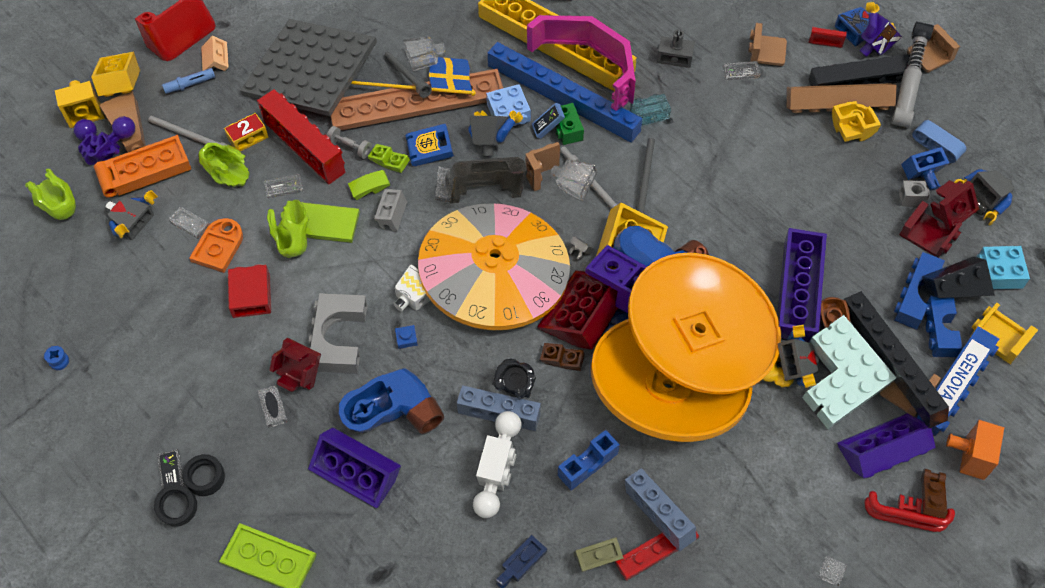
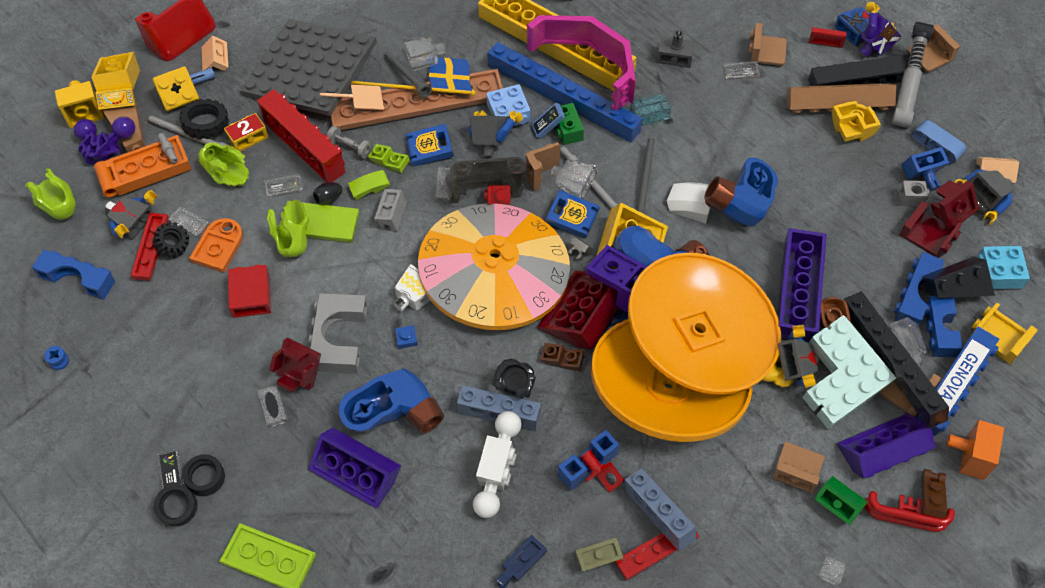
(54, 266): none -> blue arch
(115, 98): none -> yellow tile
(147, 255): none -> red plate
(167, 148): none -> light grey bar
(171, 99): none -> yellow brick
(173, 230): none -> black tyre
(204, 107): none -> black tyre
(327, 193): none -> black animal
(363, 97): none -> light nougat piece
(497, 194): none -> red bracket
(576, 214): none -> blue container
(601, 471): none -> red bracket
(688, 201): none -> white slope
(749, 197): none -> blue piece
(799, 467): none -> medium nougat bracket
(841, 500): none -> green brick
(910, 337): none -> clear torso
(1005, 166): none -> light nougat panel

